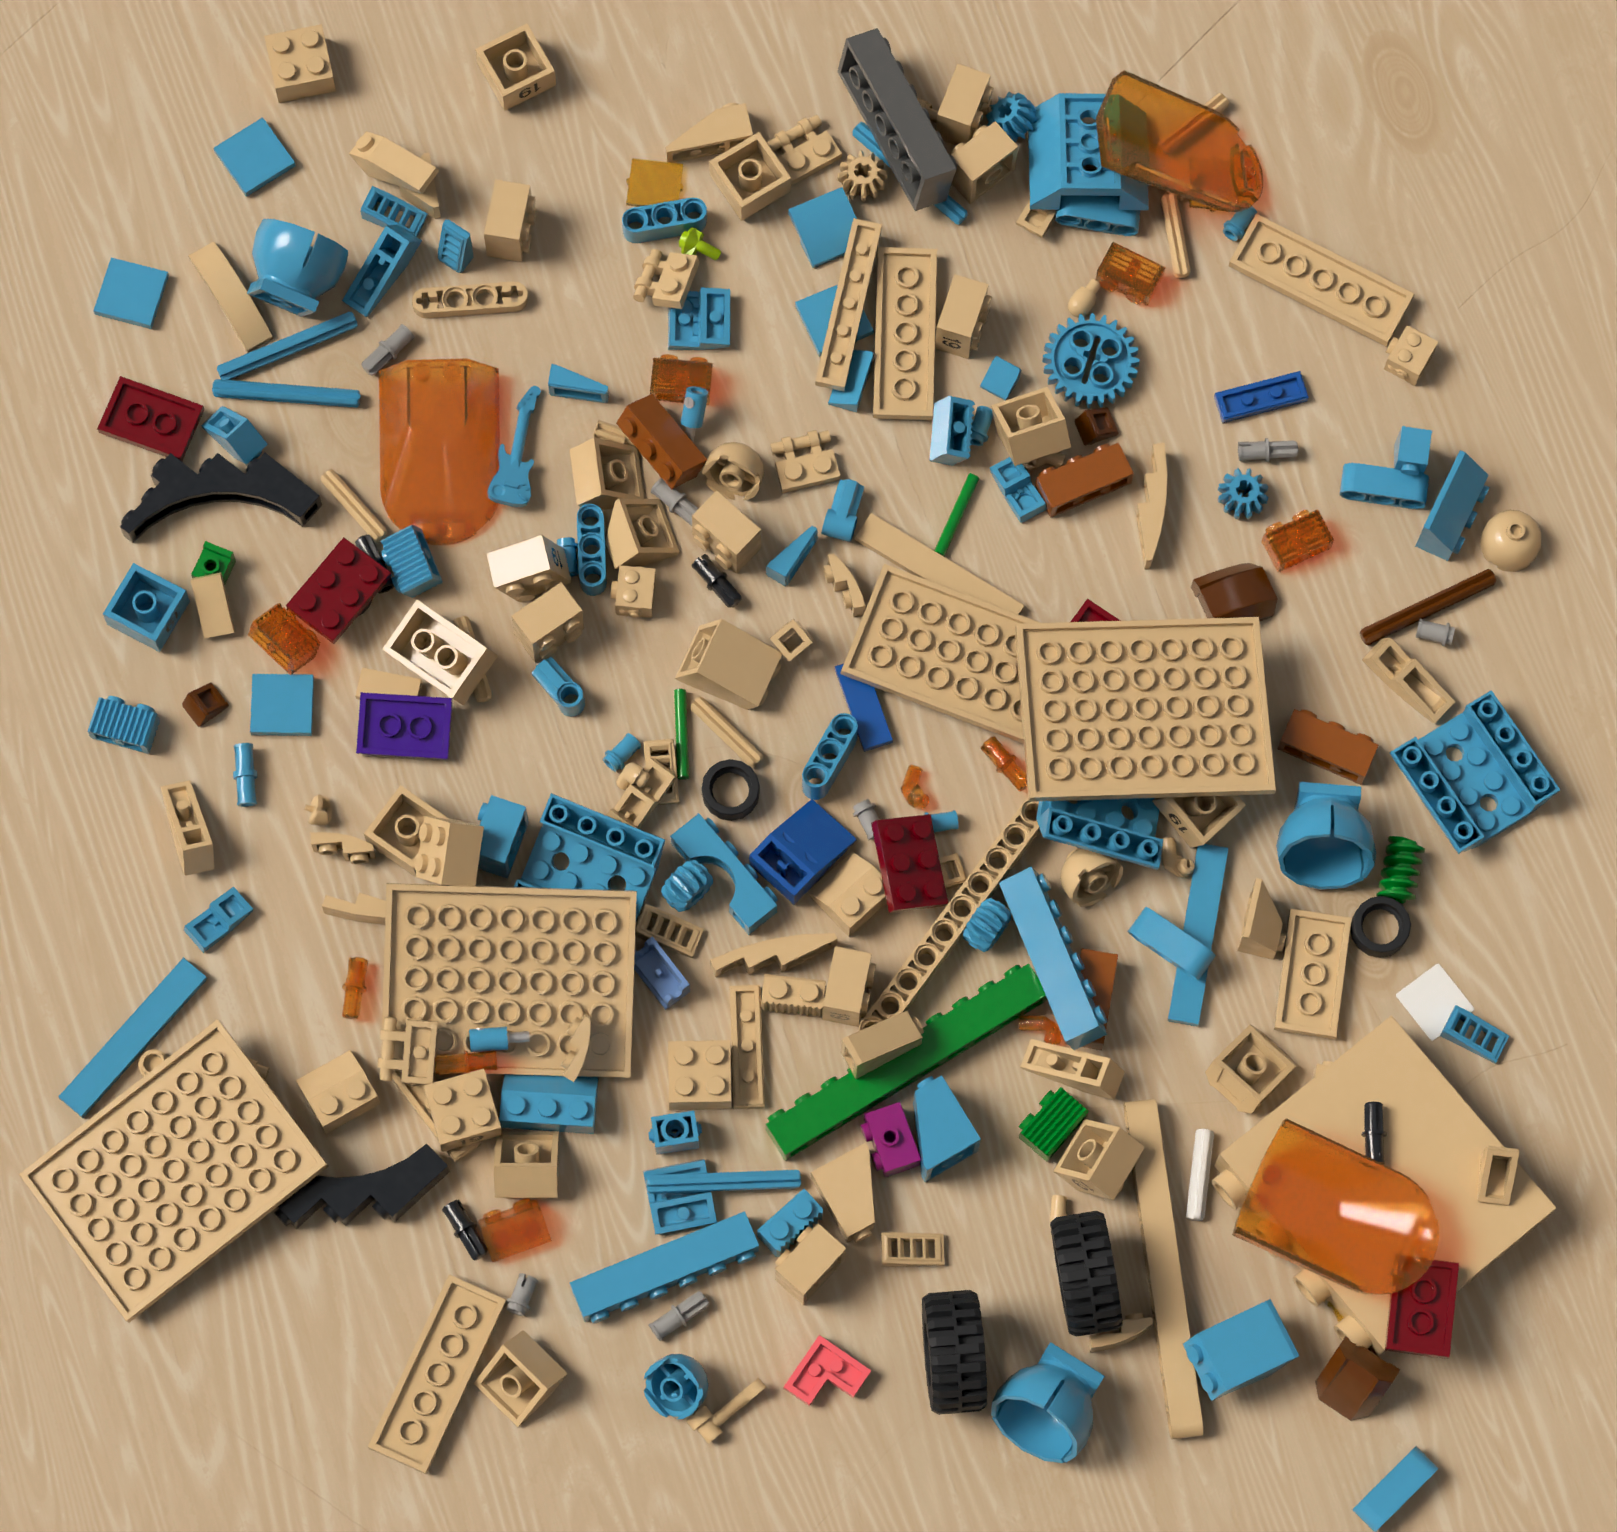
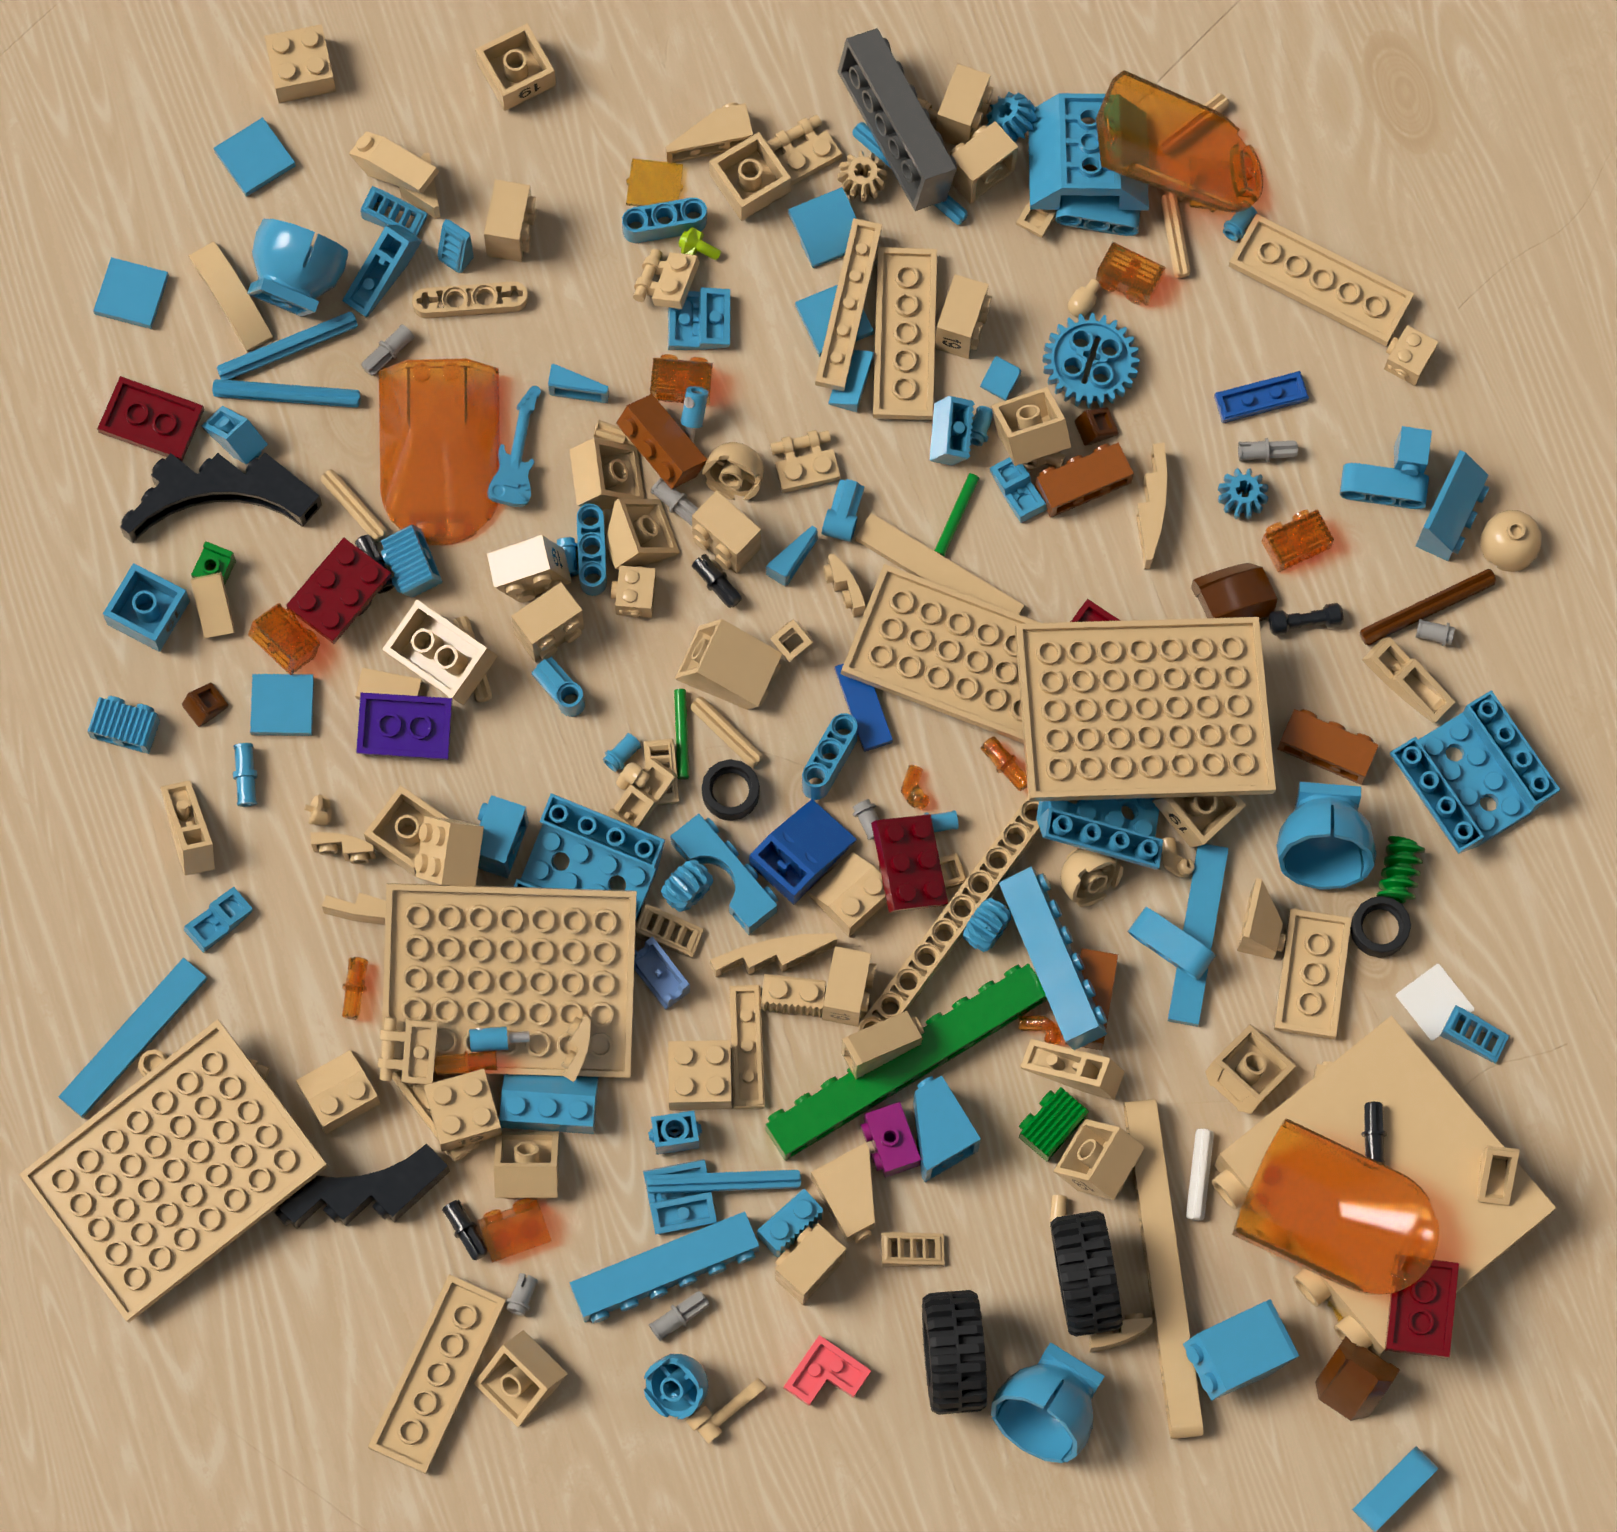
(1330, 615): none -> black piece

